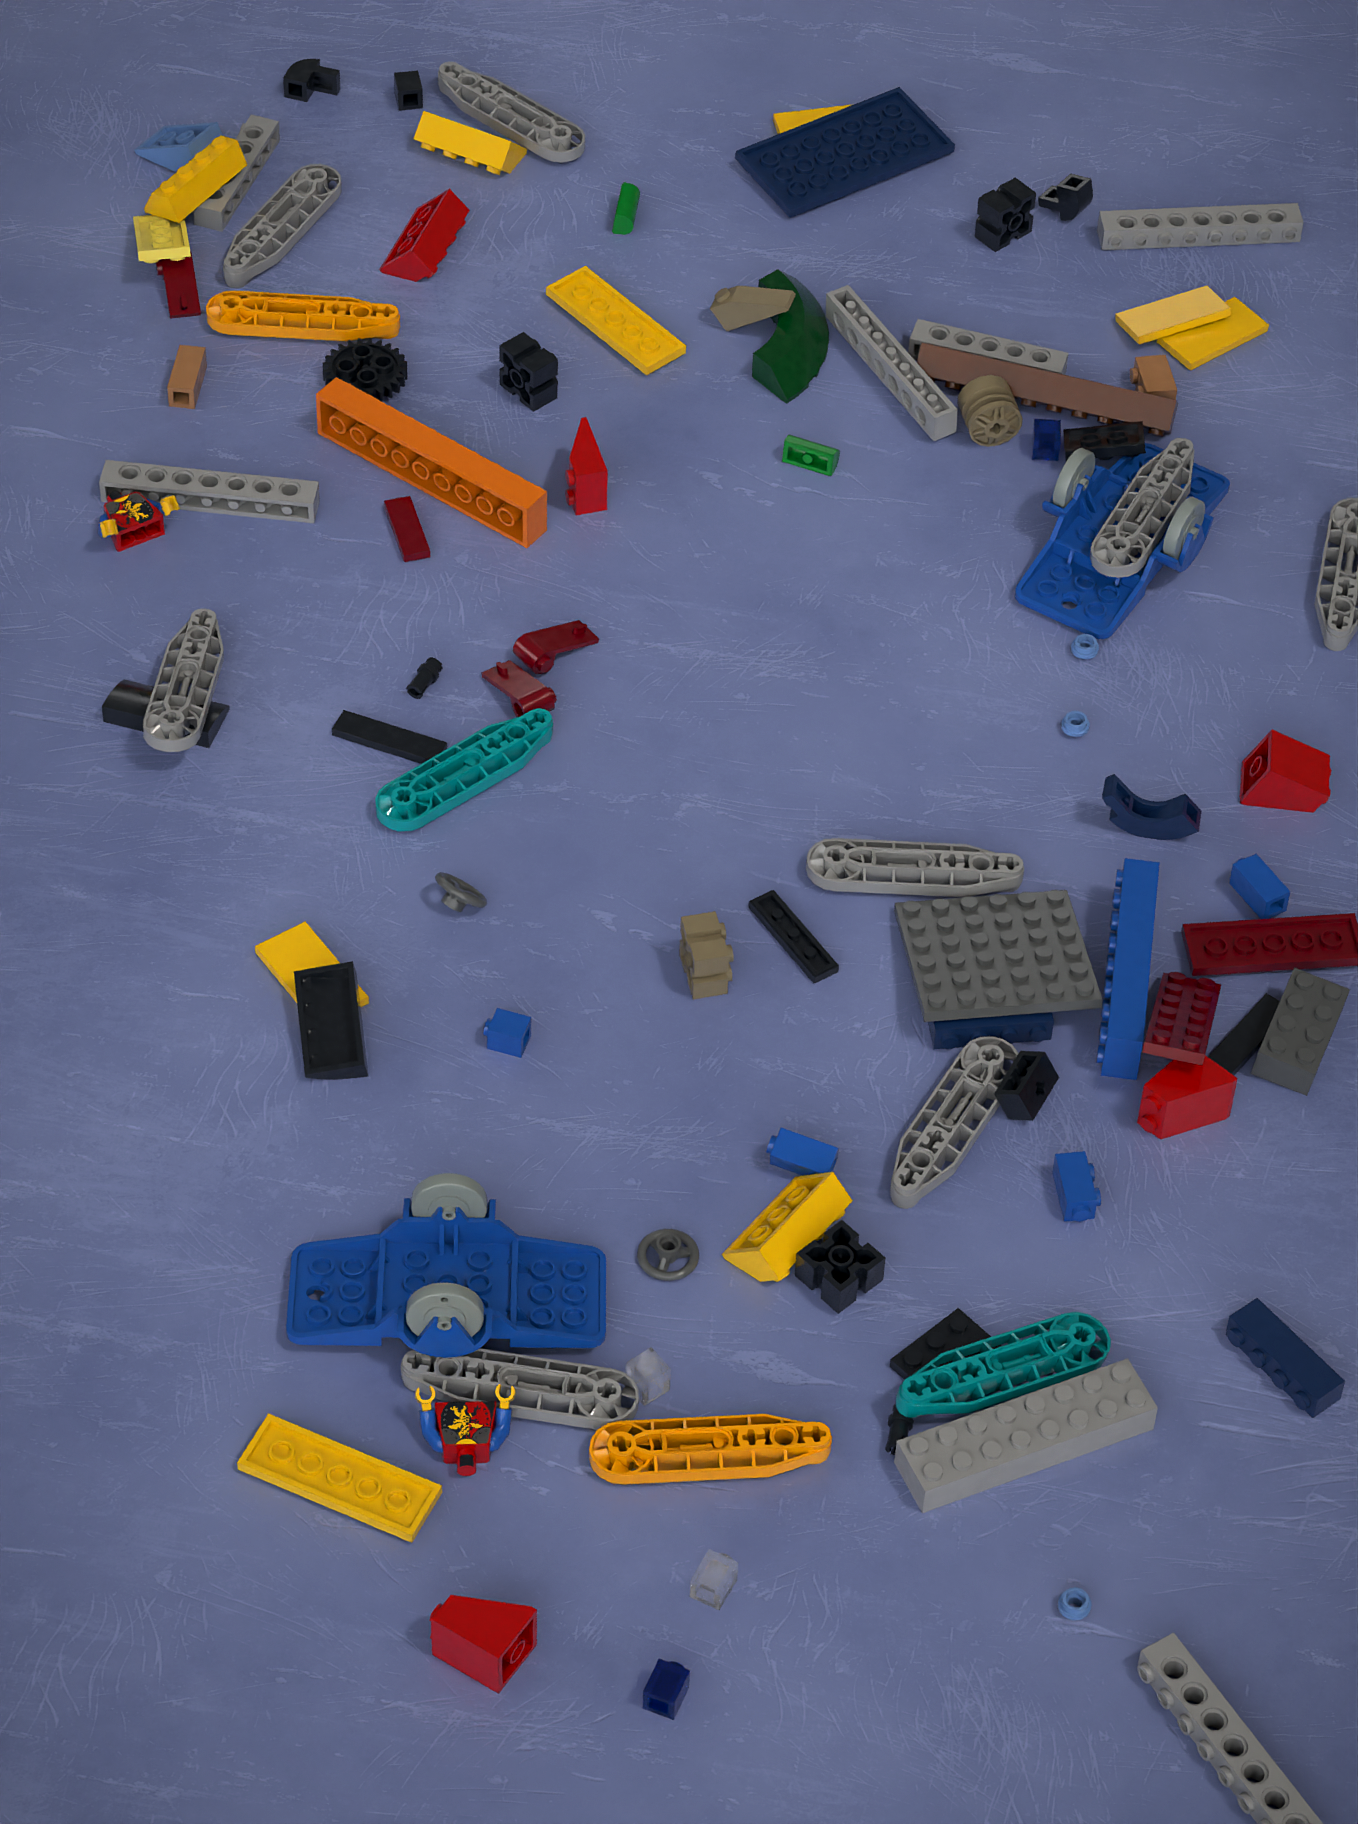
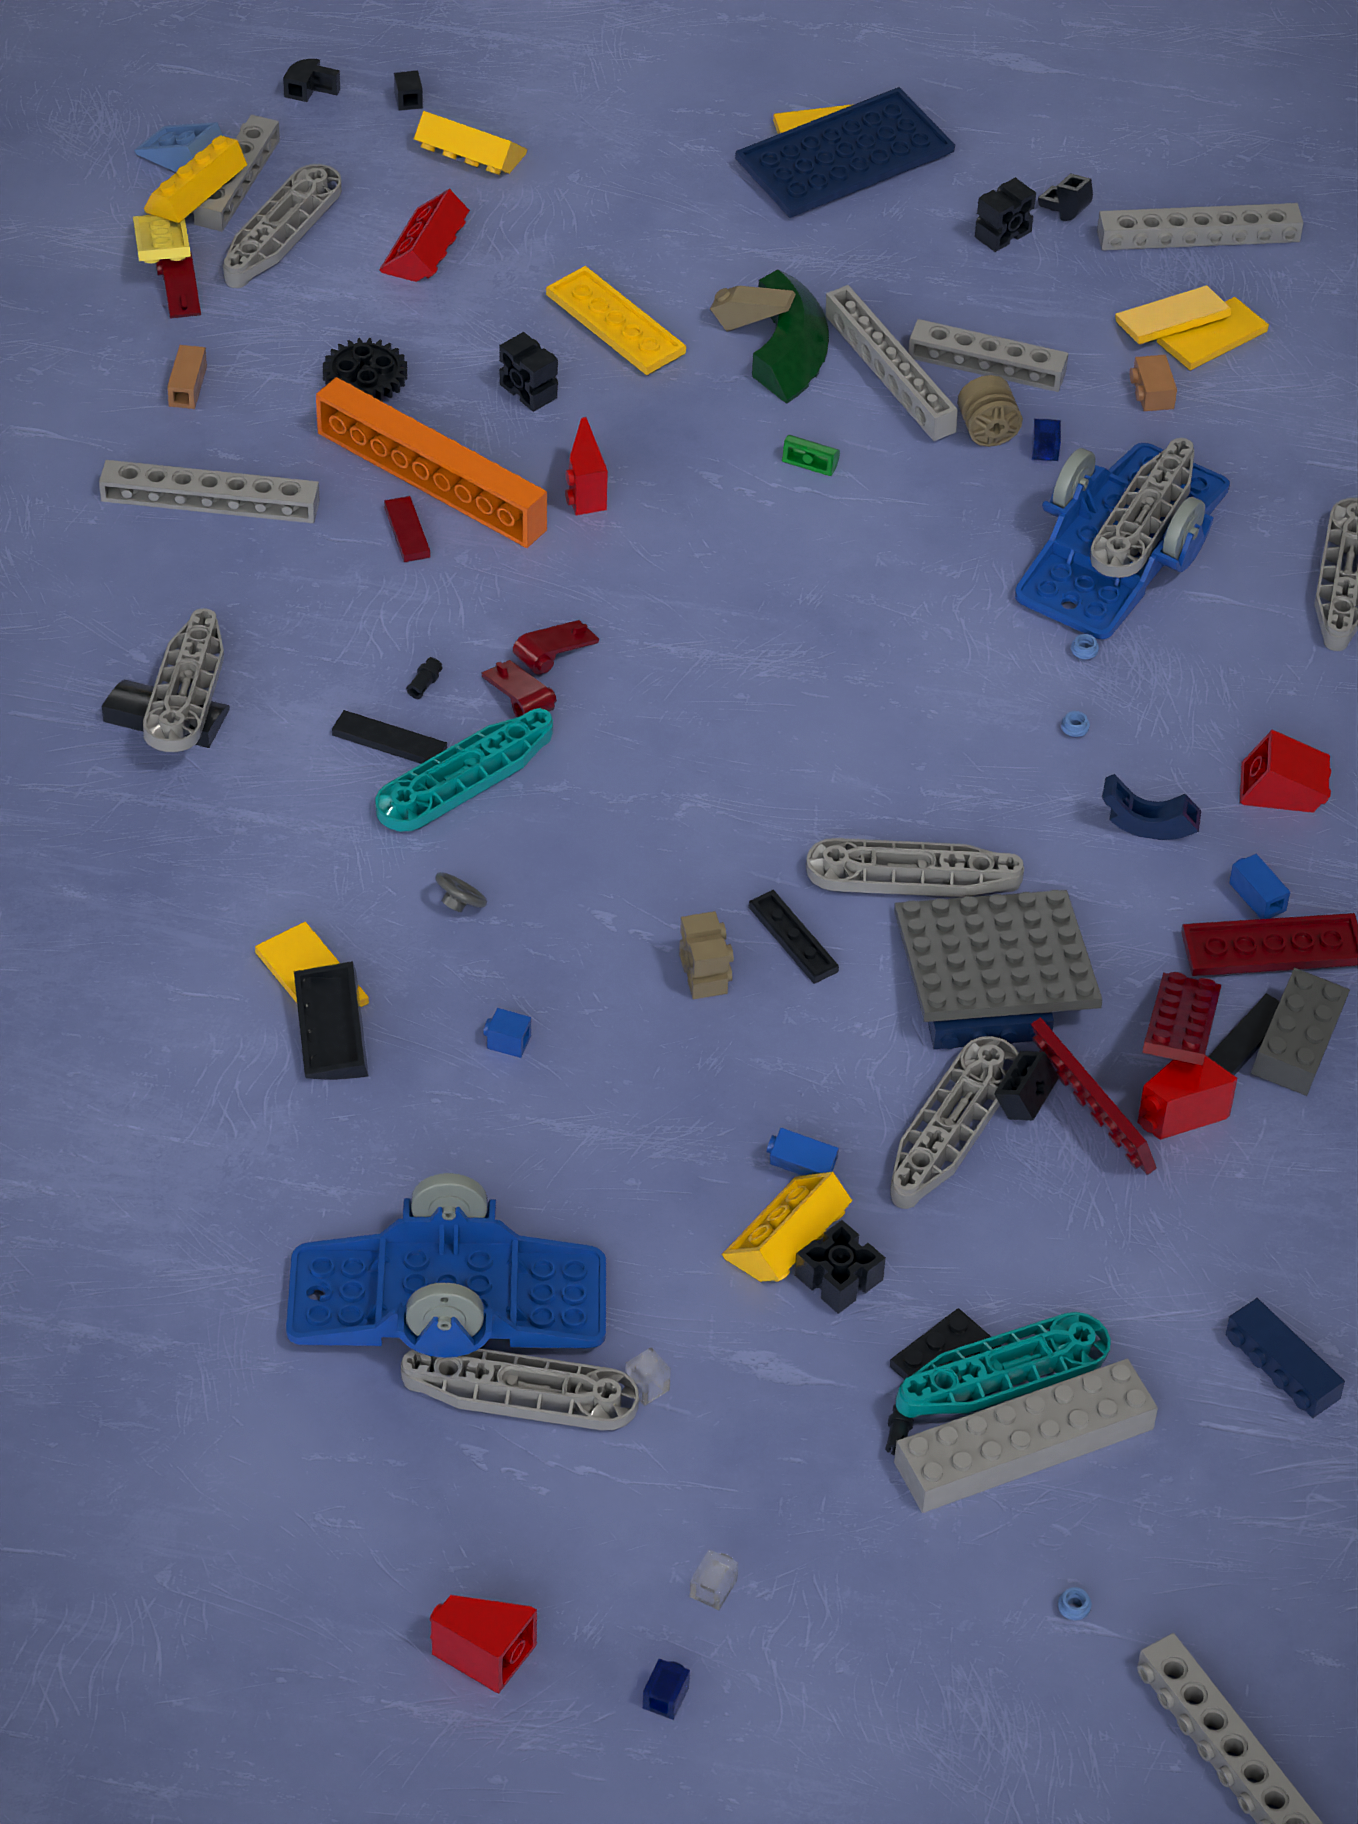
(134, 518): torso -> none
(301, 316): light orange beam -> none
(340, 1477): yellow plate -> none
(465, 1430): torso -> none
(511, 113): light grey beam -> none
(626, 209): green brick -> none
(668, 1246): dark grey piece -> none
(706, 1448): light orange beam -> none
(1052, 389): reddish brown brick -> none
(1075, 1186): blue brick -> none
(1090, 1093): none -> dark red plate
(1106, 440): black plate -> none
(1128, 969): blue brick -> none

